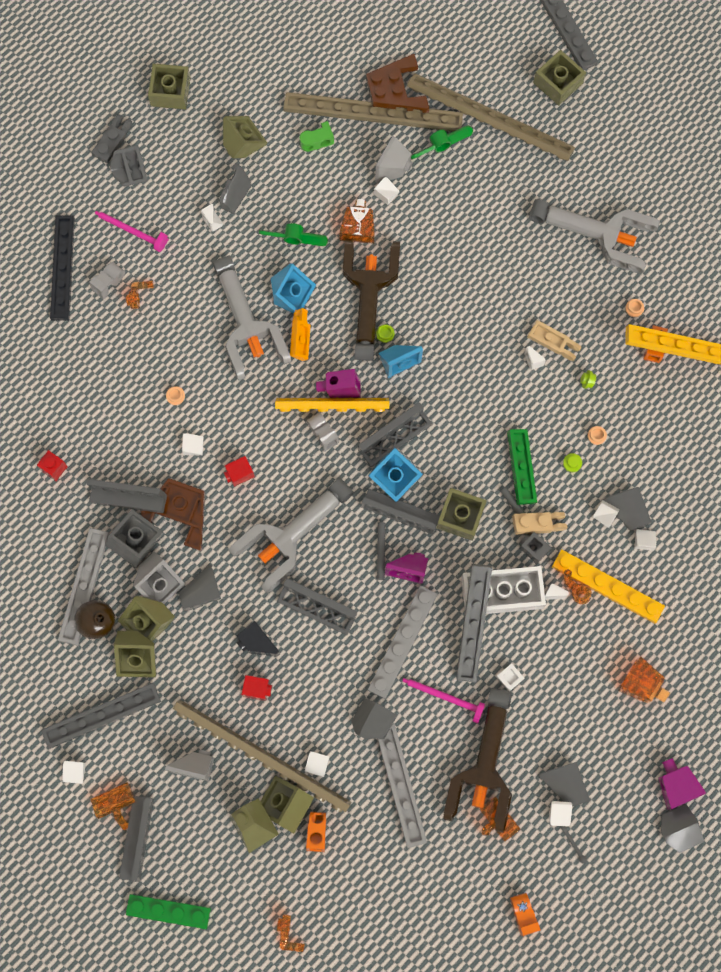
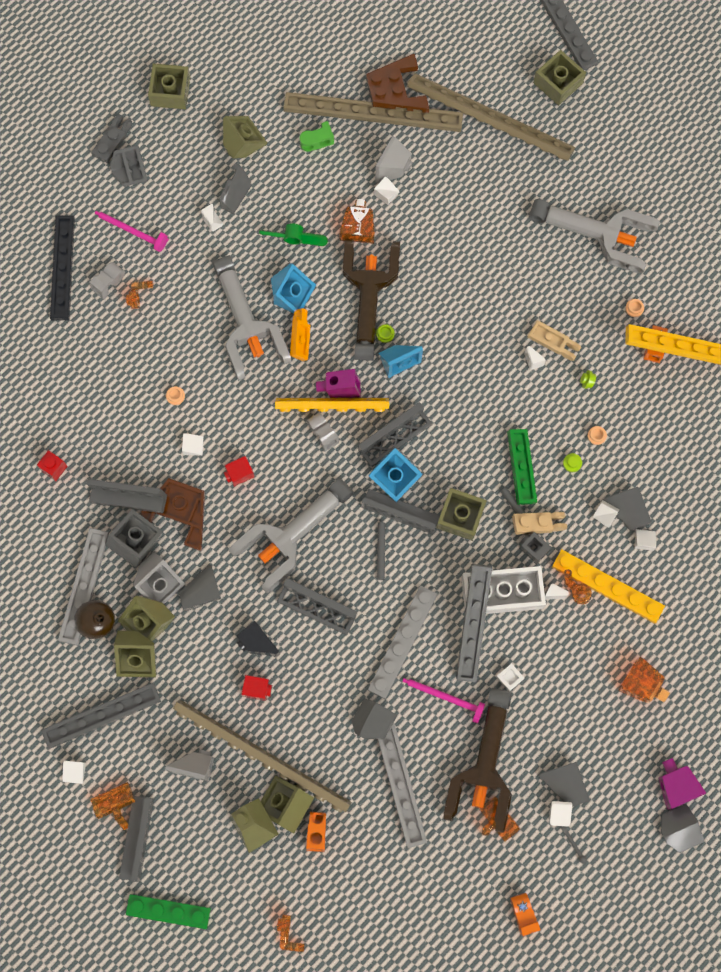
(317, 764): white slope -> none
(408, 567): magenta slope -> none
(441, 140): green piece -> none

